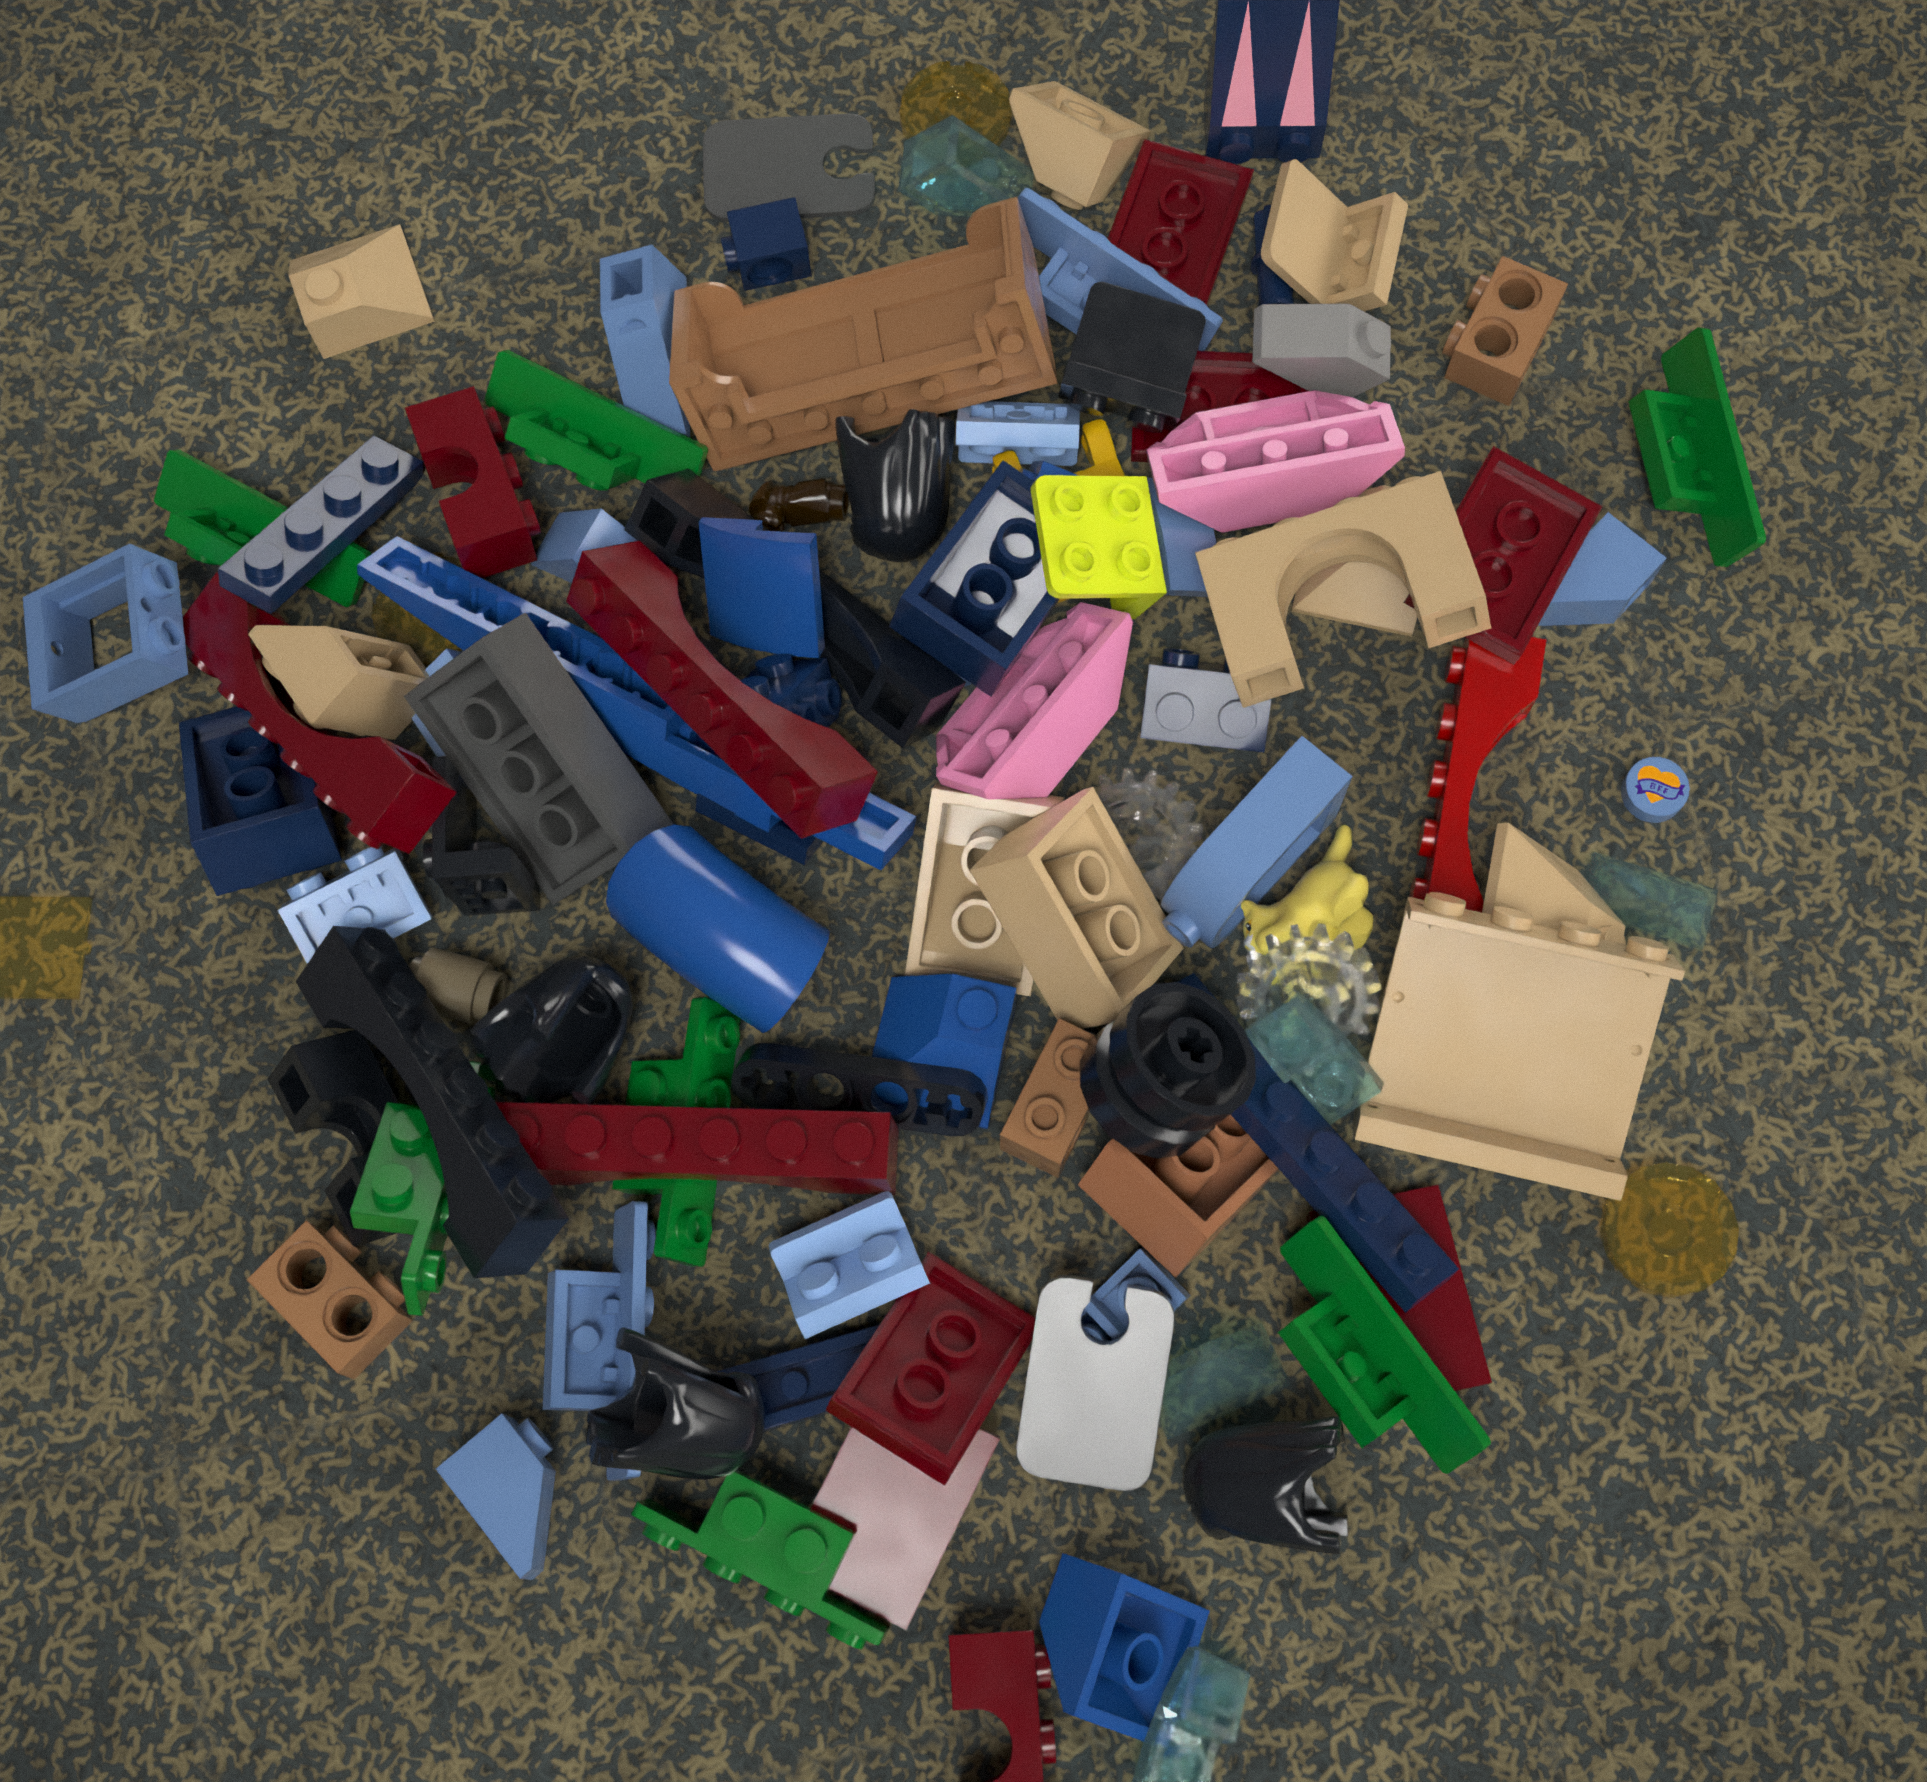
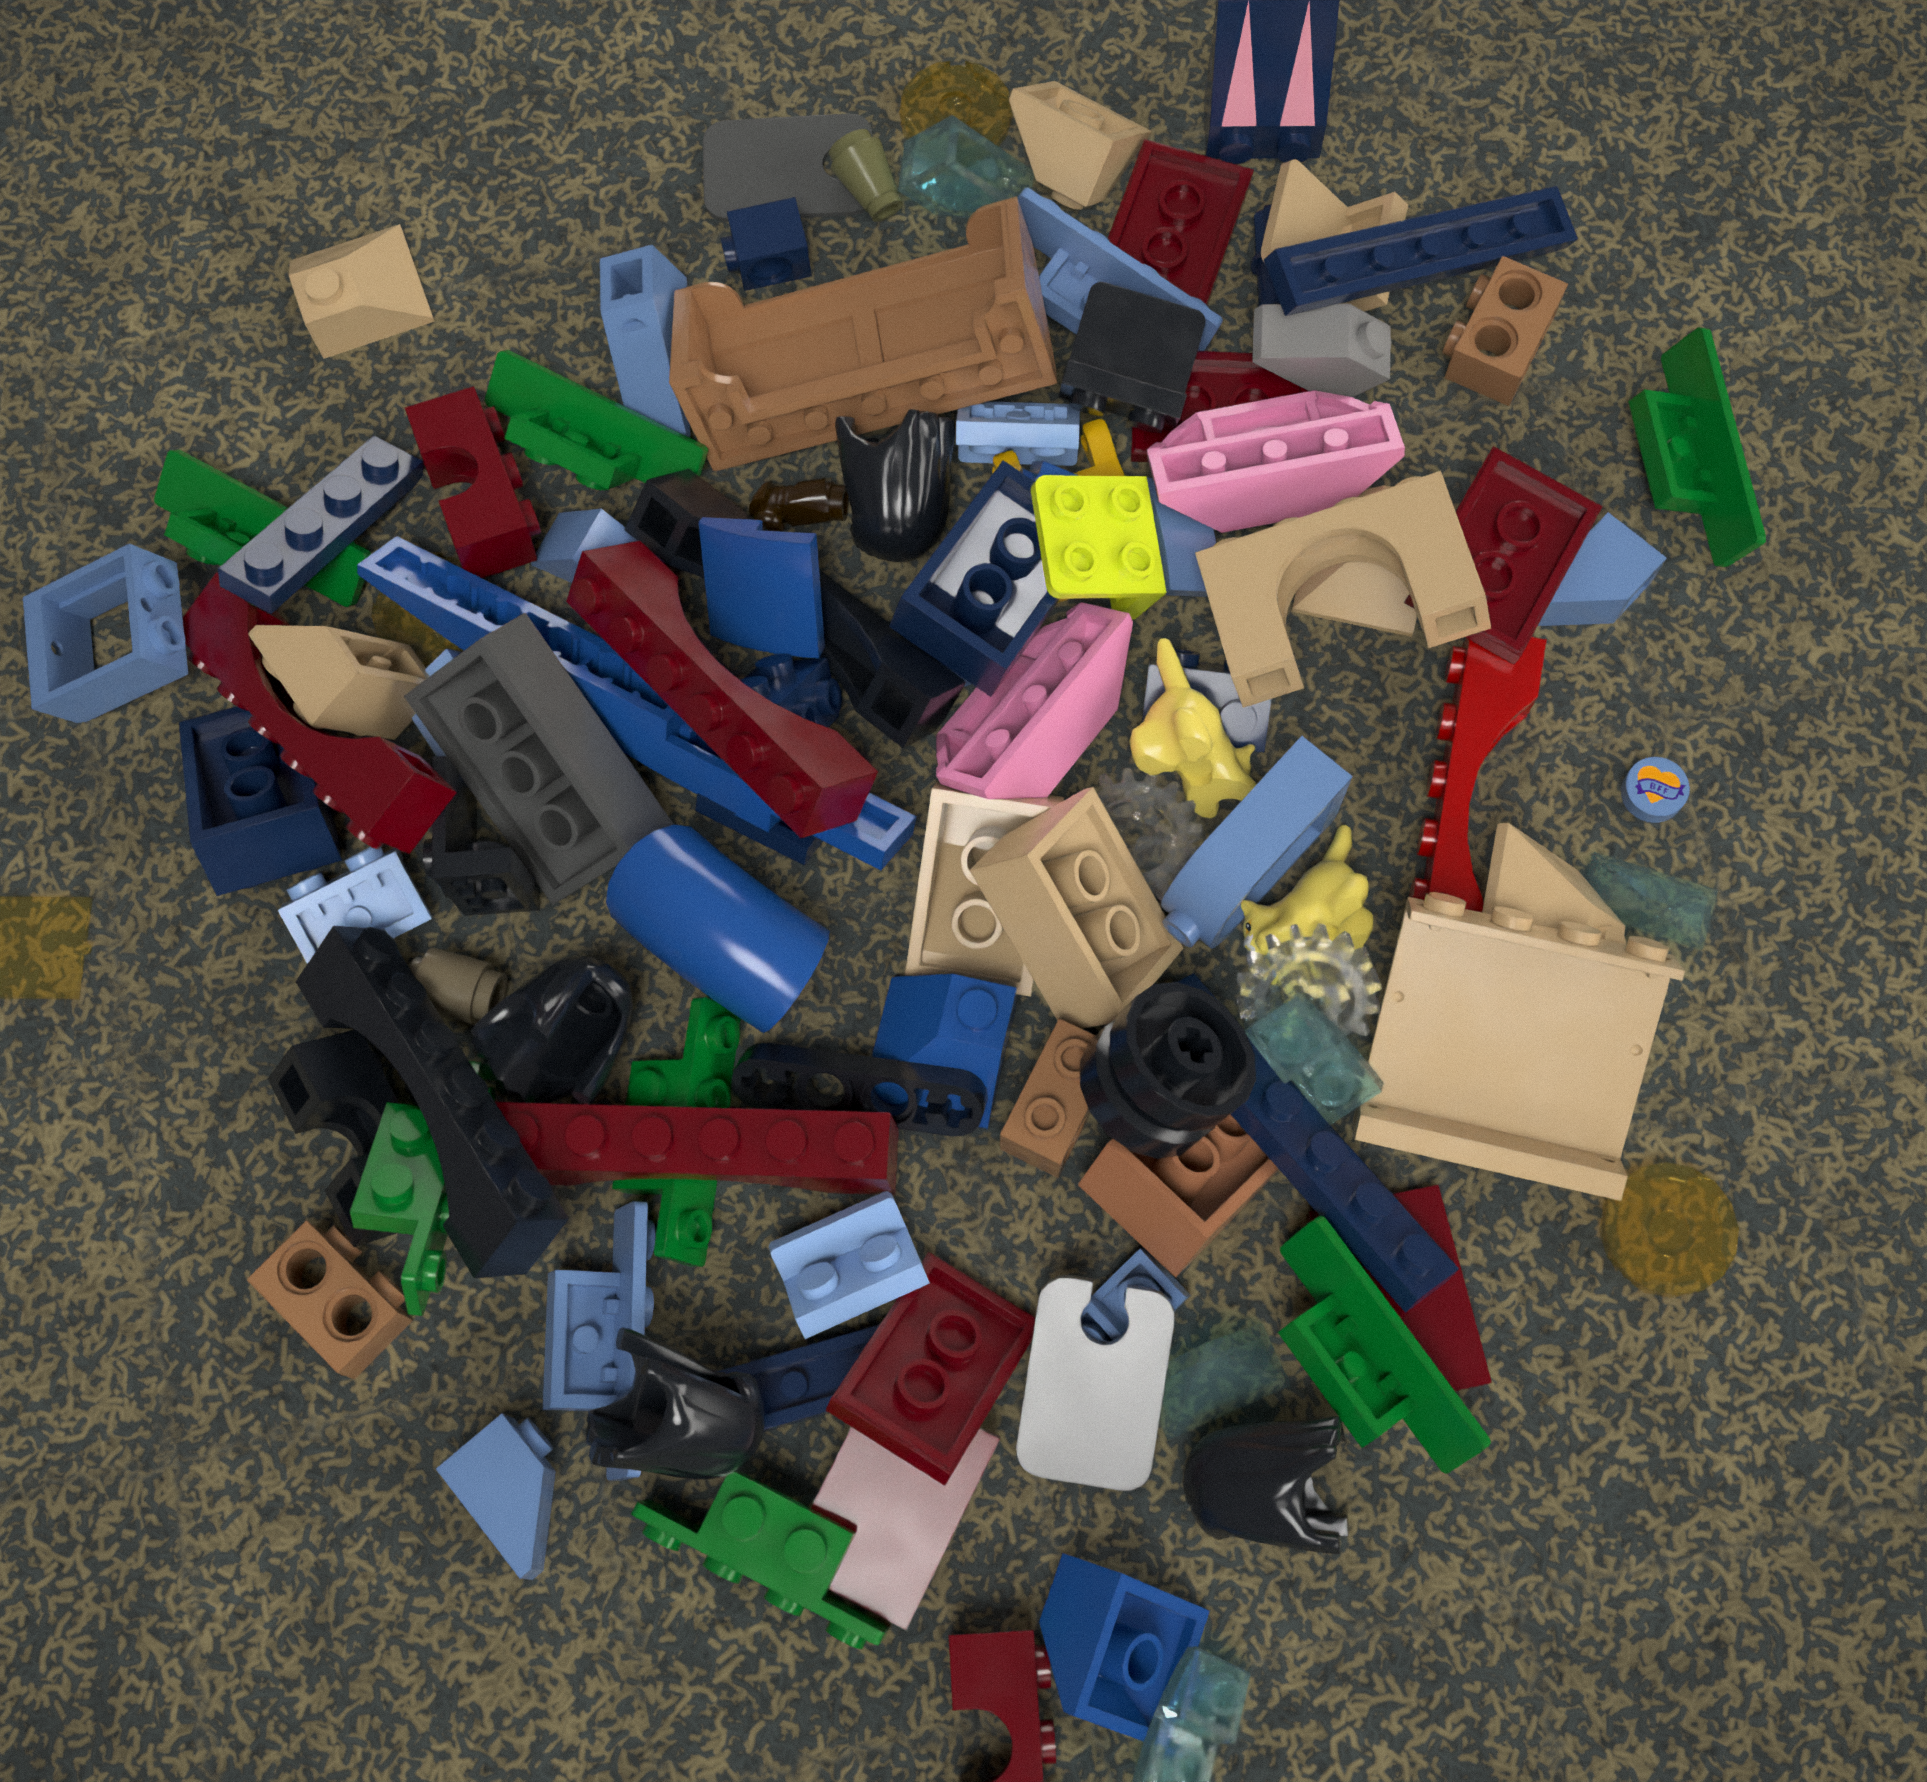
(865, 172): none -> olive cone
(1188, 737): none -> light yellow animal
(1418, 250): none -> dark blue plate

